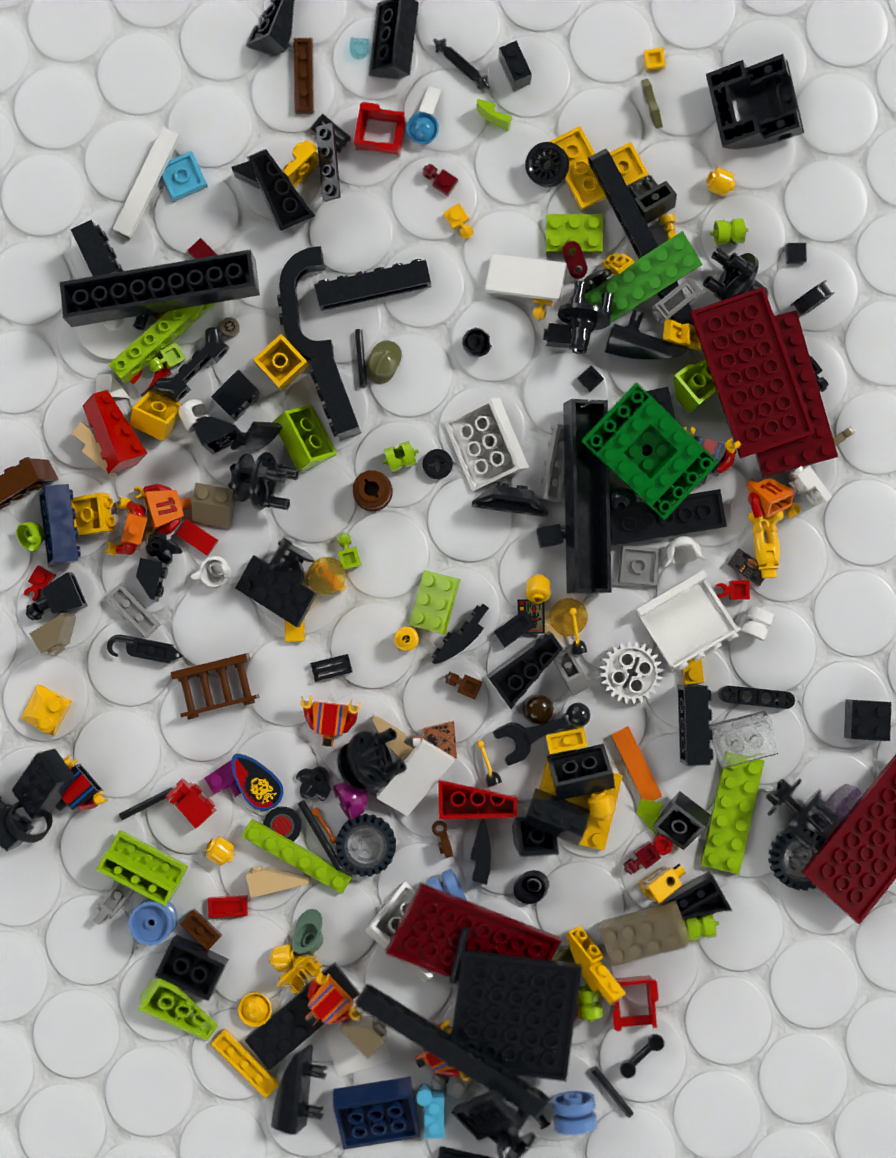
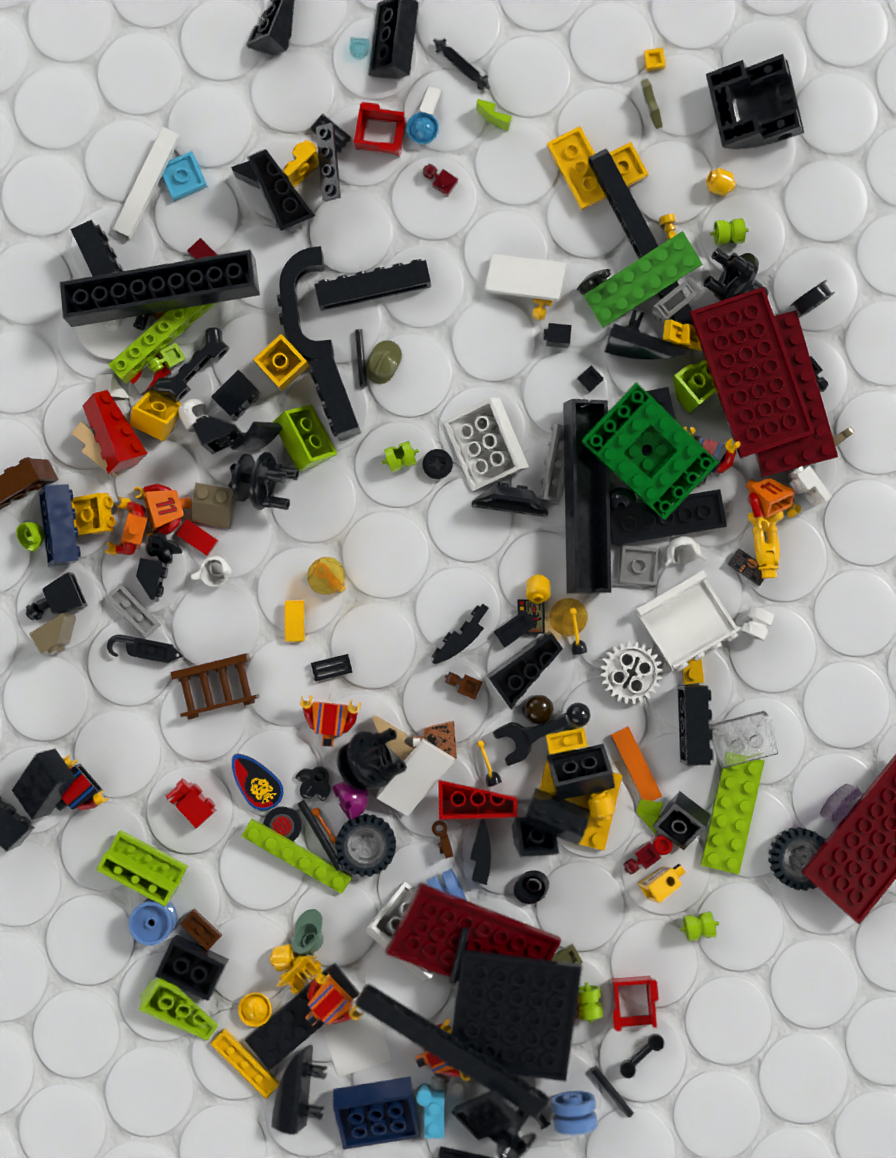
(22, 836): black tyre -> none
(39, 579): red plate -> none
(46, 710): yellow slope -> none
(113, 902): light grey hinge -> none
(145, 804): black bar -> none
(219, 851): yellow head -> none
(222, 779): magenta plate -> none
(228, 906): red tile -> none
(230, 327): dark tan tile -> none
(271, 880): tan slope -> none
(280, 582): black plate -> none
(303, 76): reddish brown tile -> none
(349, 557): lime plate -> none
(365, 1034): dark tan slope -> none
(372, 490): reddish brown wheel -> none
(413, 641): yellow head -> none
(434, 602): lime plate -> none
(457, 218): yellow plate -> none
(476, 342): black hair -> none
(515, 65): black brick -> none
(533, 155): black wheel -> none
(550, 535): black brick -> none
(571, 672): light grey slope -> none
(575, 259): dark red plate -> none
(582, 228): lime plate -> none
(584, 317): black piece -> none
(593, 970): yellow slope -> none
(617, 263): yellow slope -> none
(644, 933): dark tan brick -> none
(656, 200): pearl dark grey brick -> none
(699, 898): black wedge -> none
(736, 590): red plate -> none
(756, 697): black beam -> none
(796, 253): black tile -> none
(810, 811): black piece -> none
(867, 720): black brick -> none

